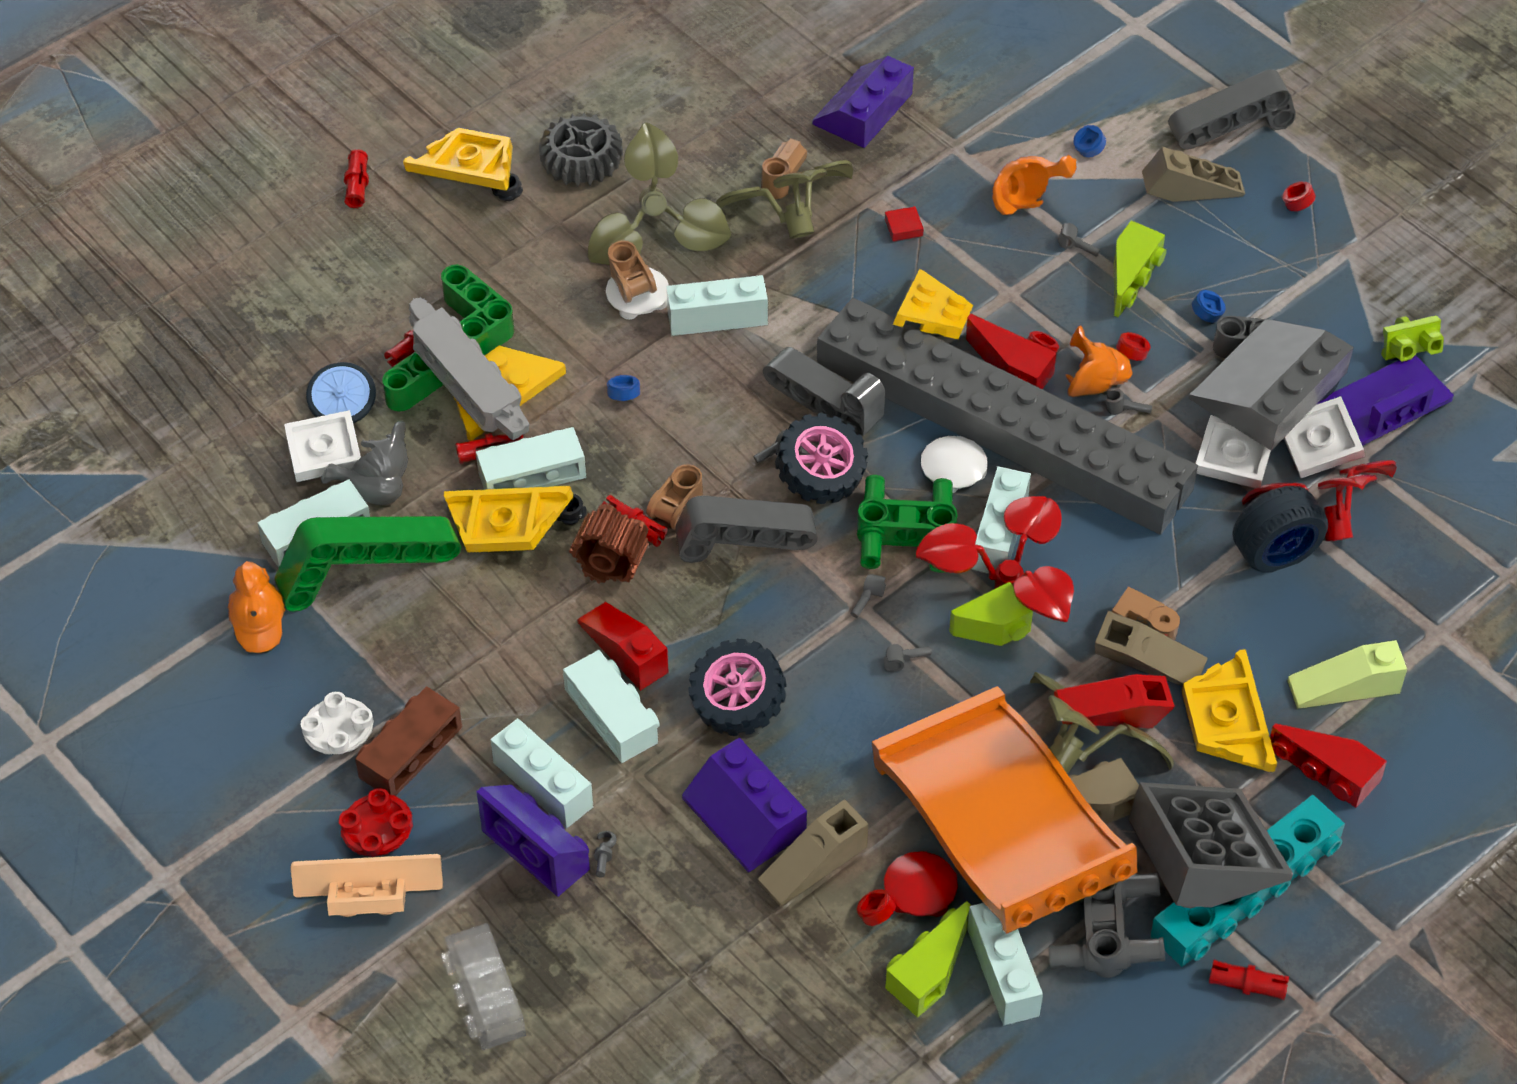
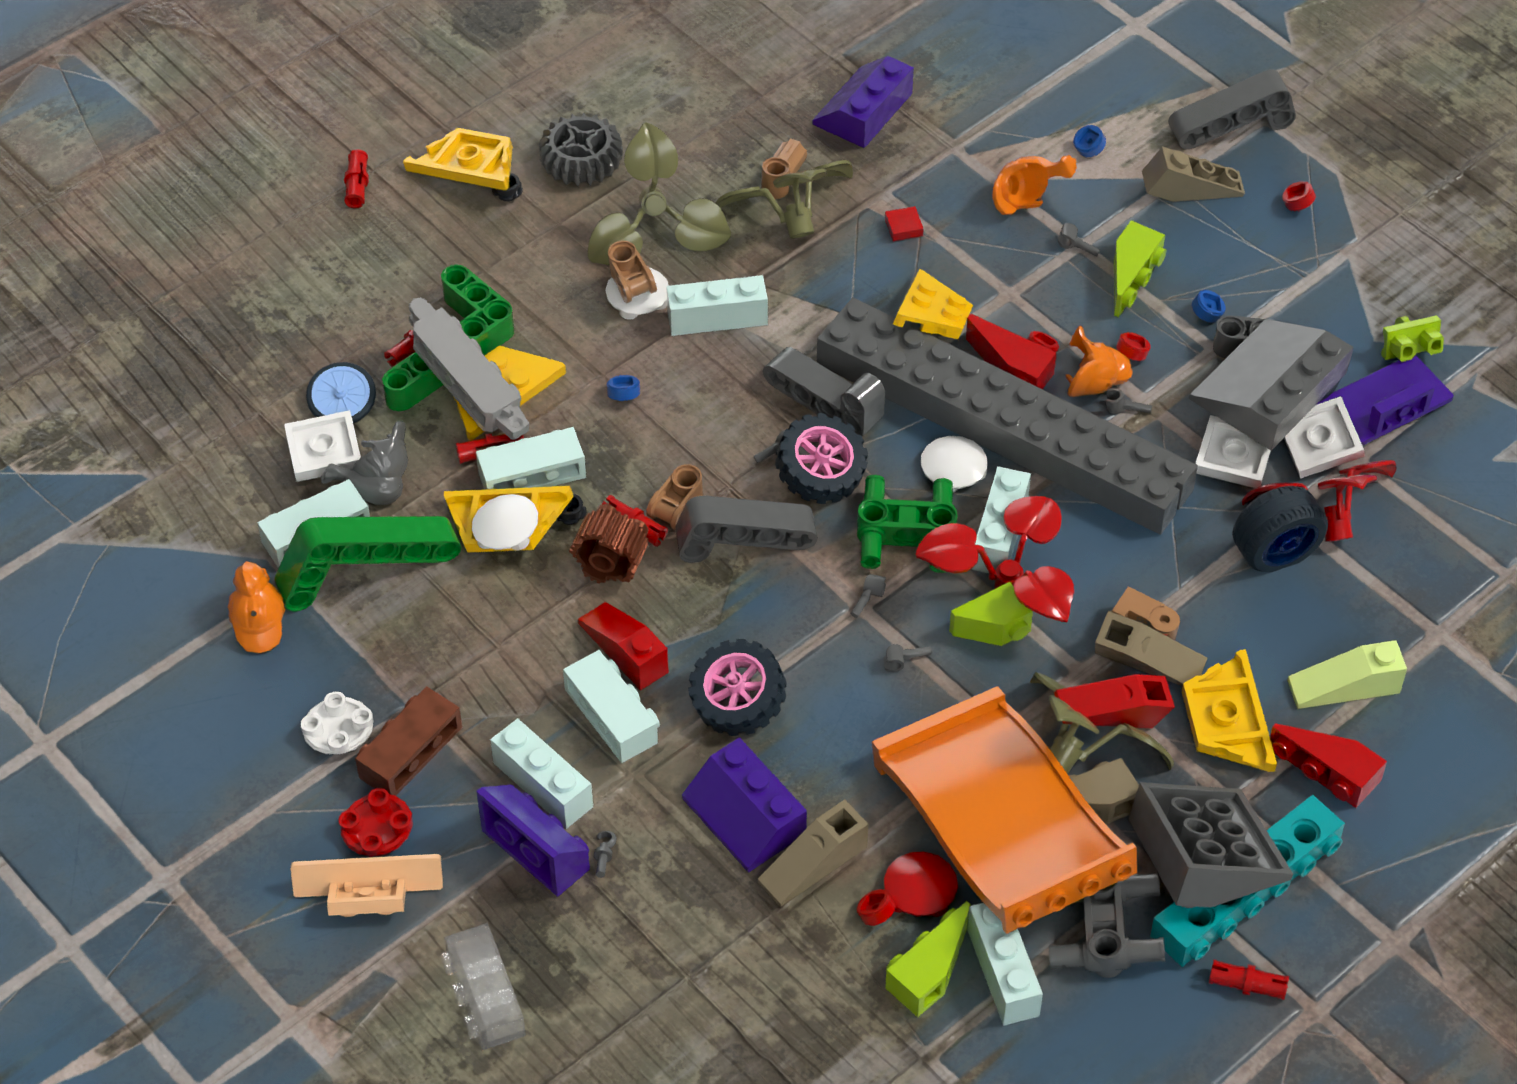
(505, 523): none -> white dish

